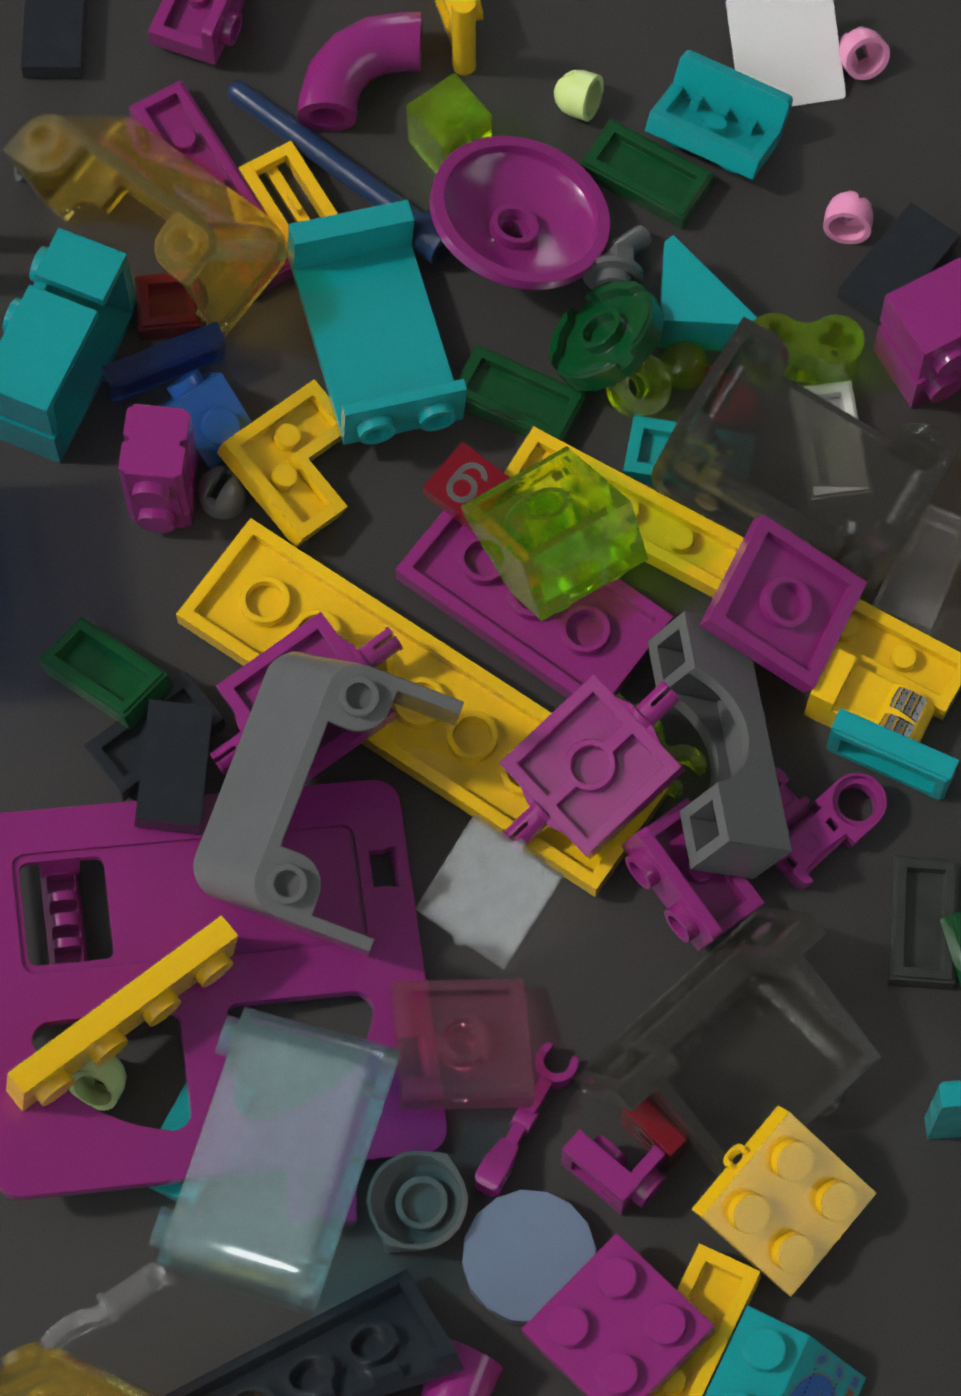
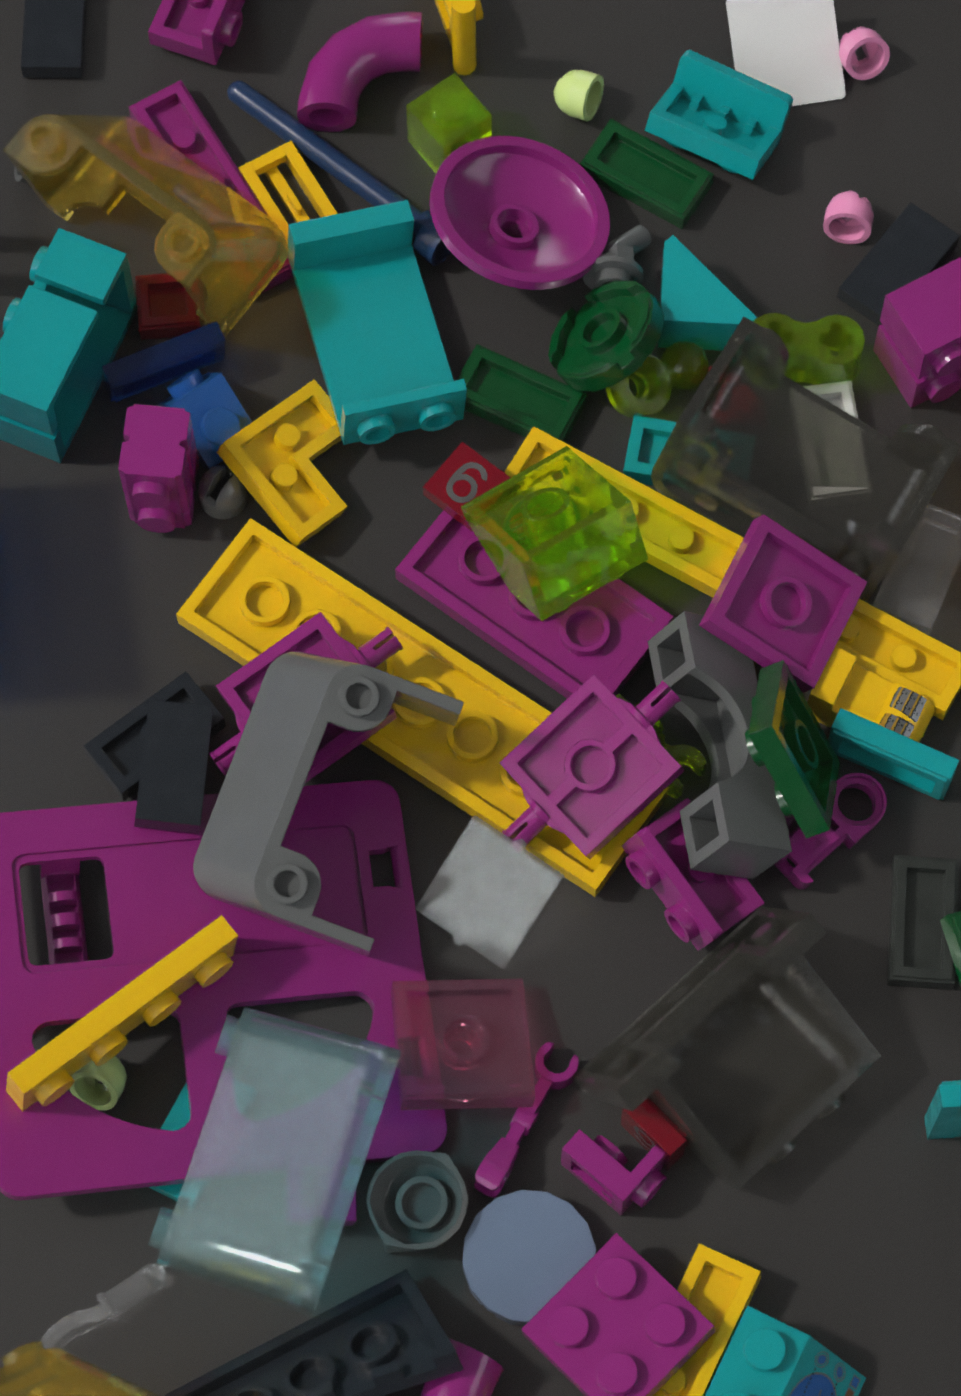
(105, 672): dark green tile -> none
(783, 1200): yellow plate -> none
(793, 749): none -> dark green plate

